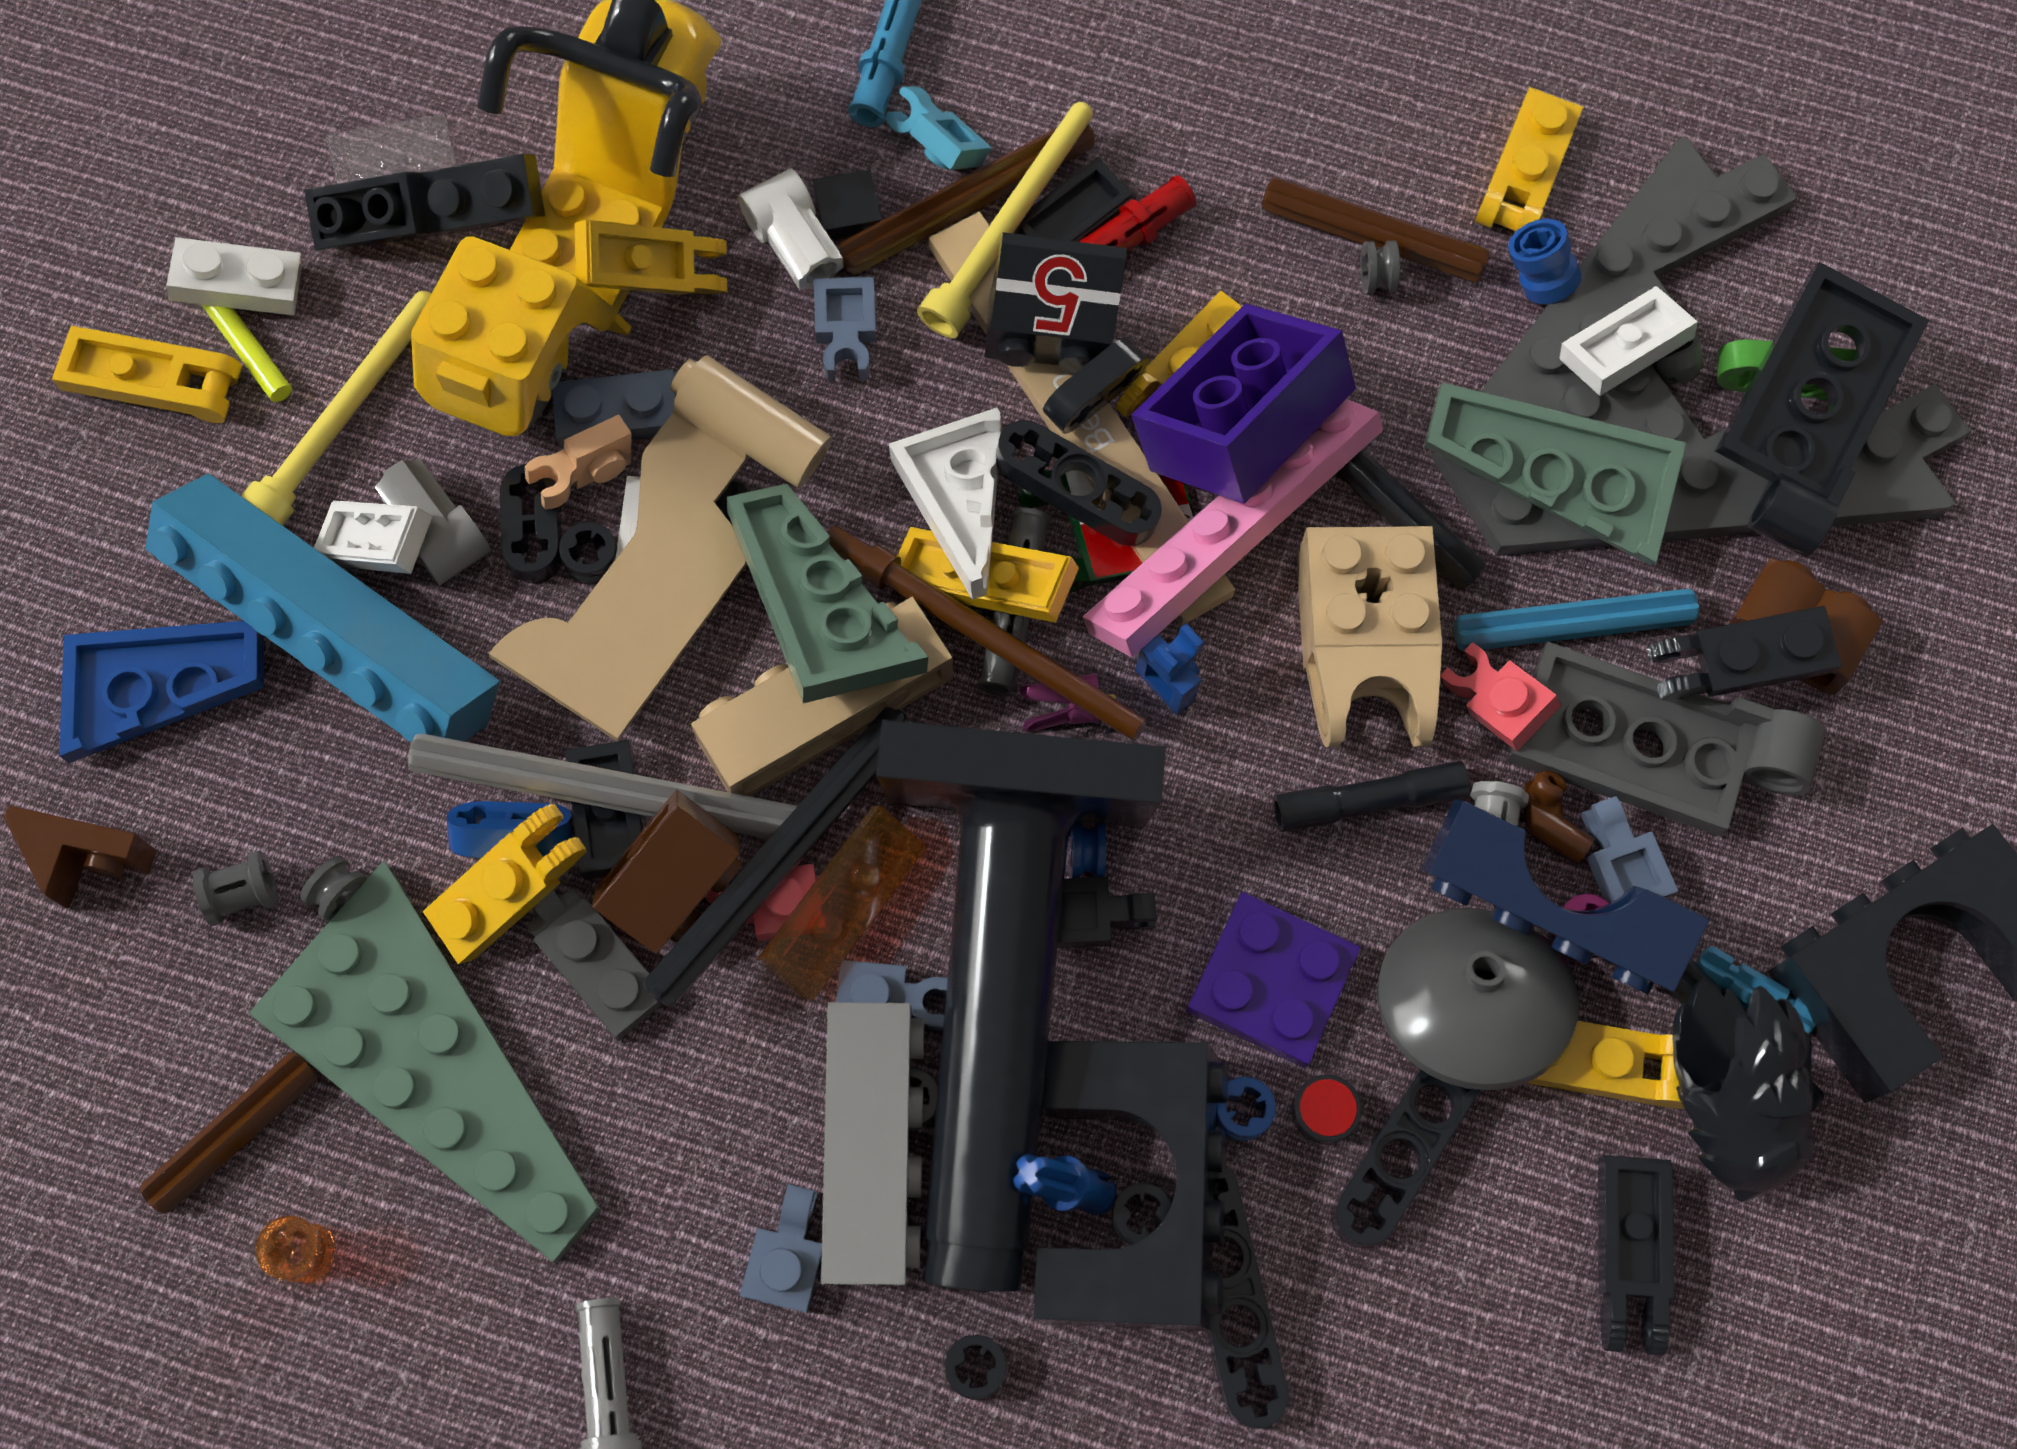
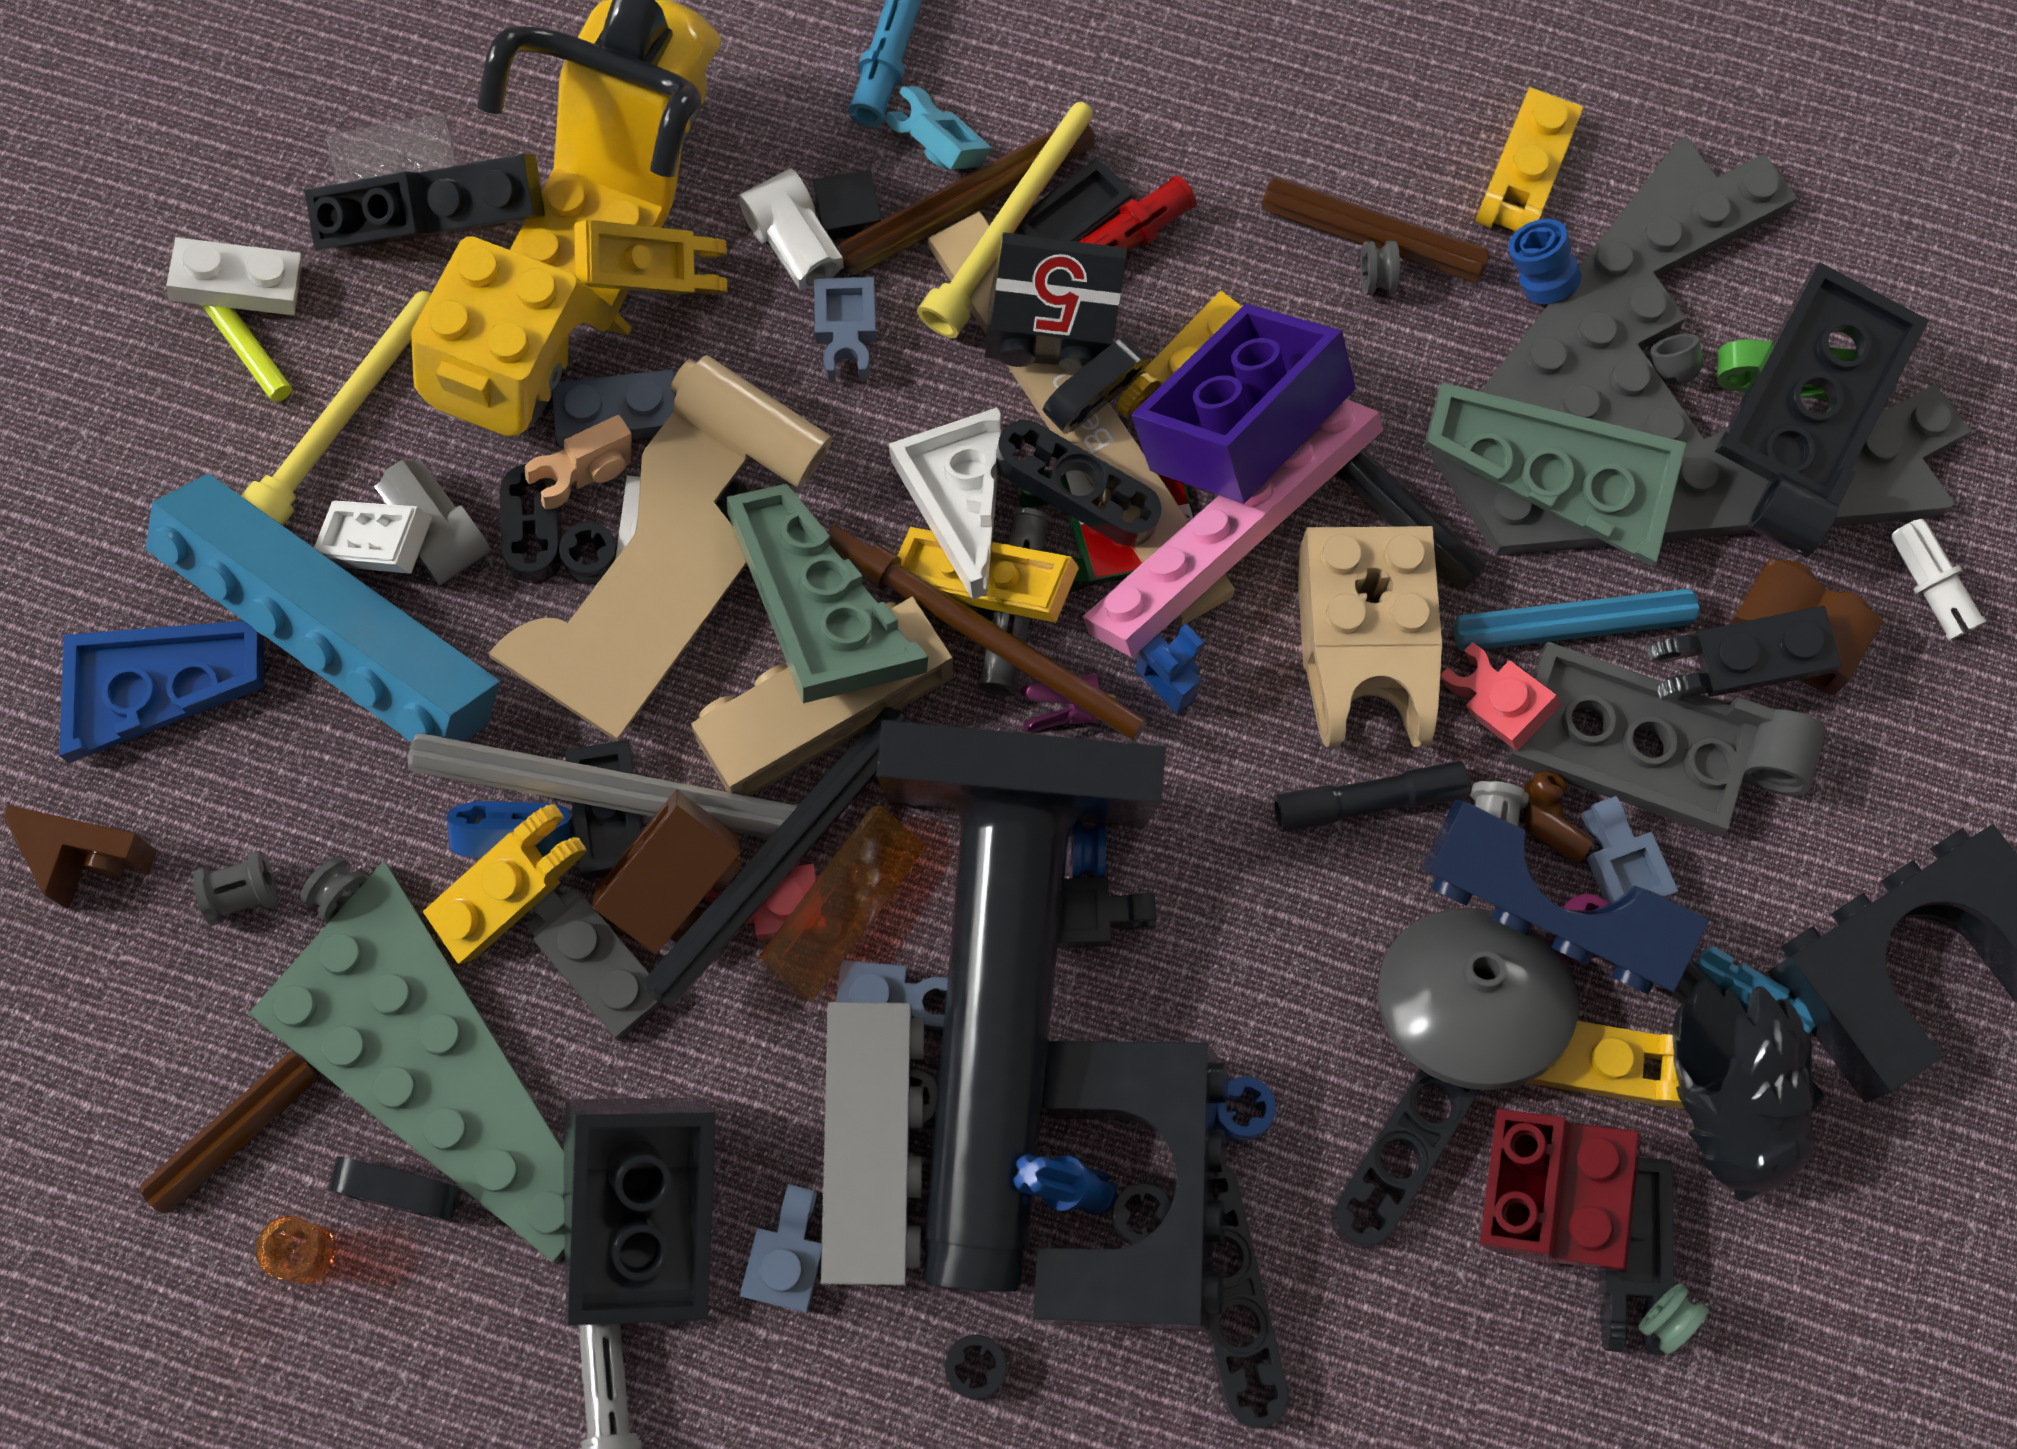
(146, 373): yellow plate -> none
(394, 1189): none -> black beam
(637, 1209): none -> black slope
(1273, 980): dark purple plate -> none
(1326, 1109): red tile -> none
(1560, 1191): none -> dark red brick
(1628, 340): white plate -> none
(1674, 1318): none -> sand green bush
(1936, 578): none -> white axle

